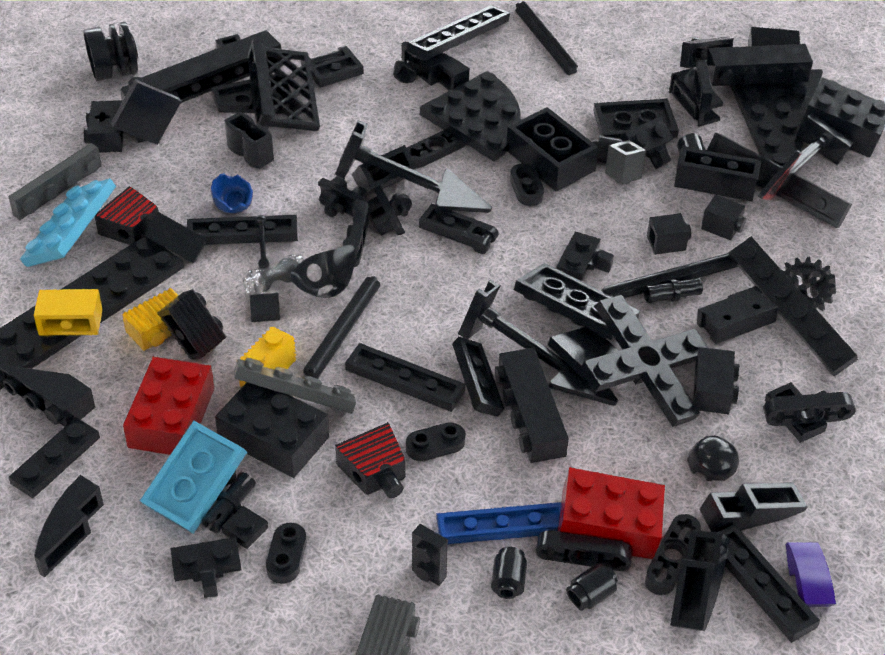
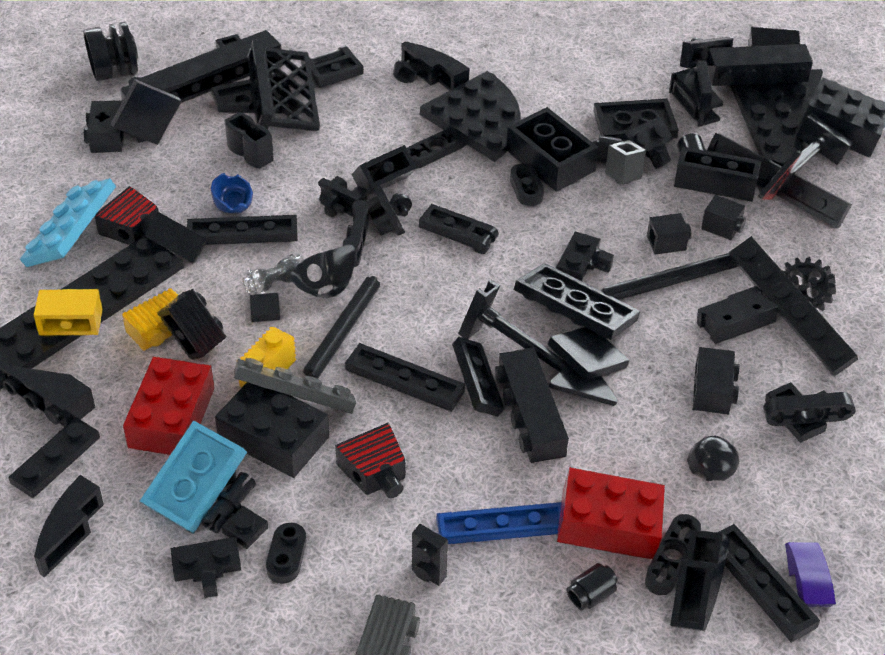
(55, 181): dark grey plate -> none
(263, 262): black hinge -> none
(435, 441): black plate -> none
(452, 191): black piece -> none
(457, 32): black plate -> none
(509, 572): black brick -> none
(546, 38): black axle -> none
(566, 546): black beam -> none
(645, 360): piece -> none
(673, 290): black pin -> none
(752, 505): black slope -> none

